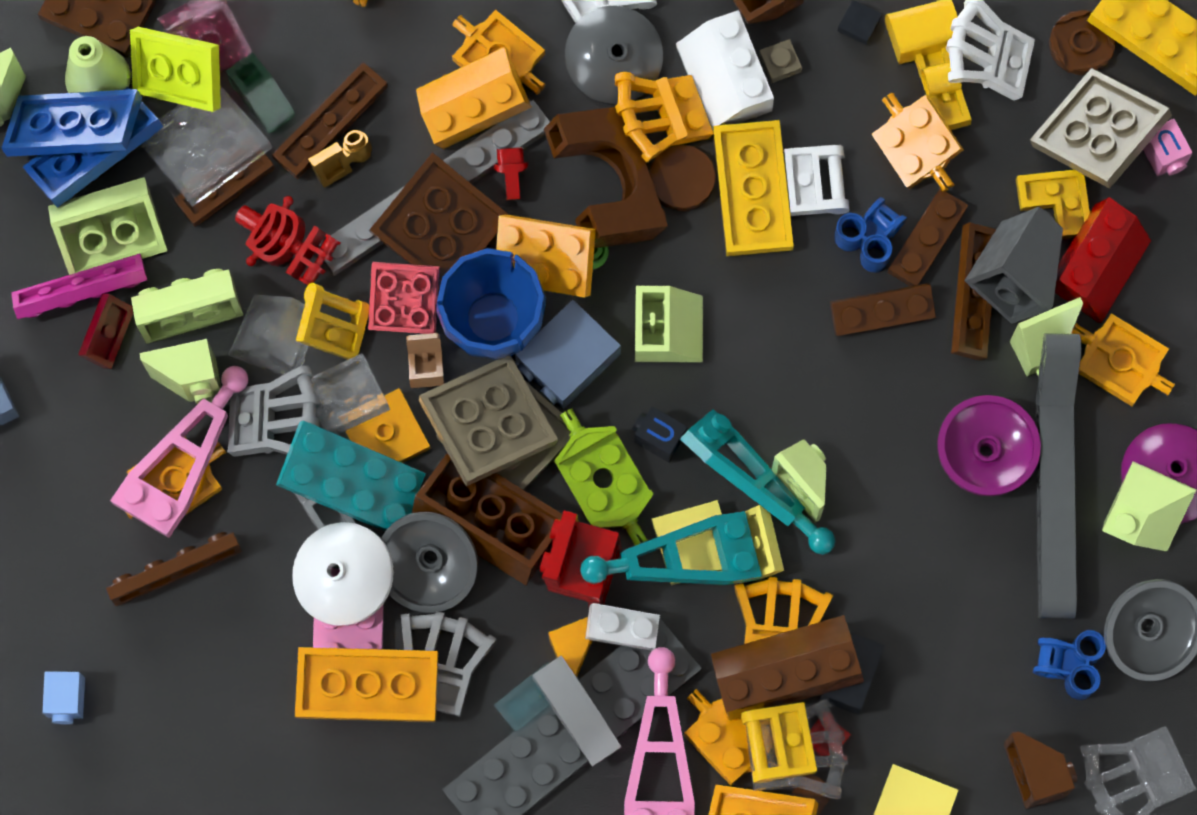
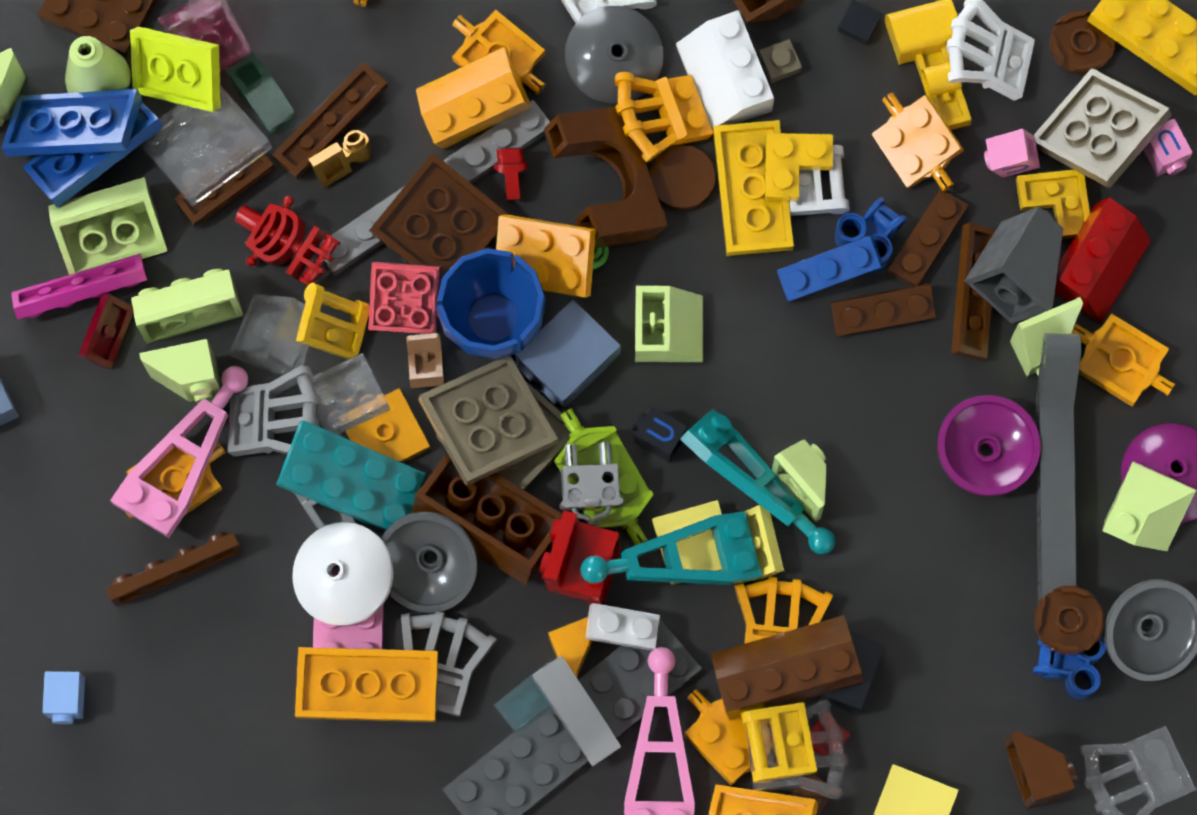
(590, 490): none -> light grey piece
(787, 155): none -> yellow plate
(830, 268): none -> blue plate
(1011, 153): none -> bright pink brick
(1069, 620): none -> reddish brown tile

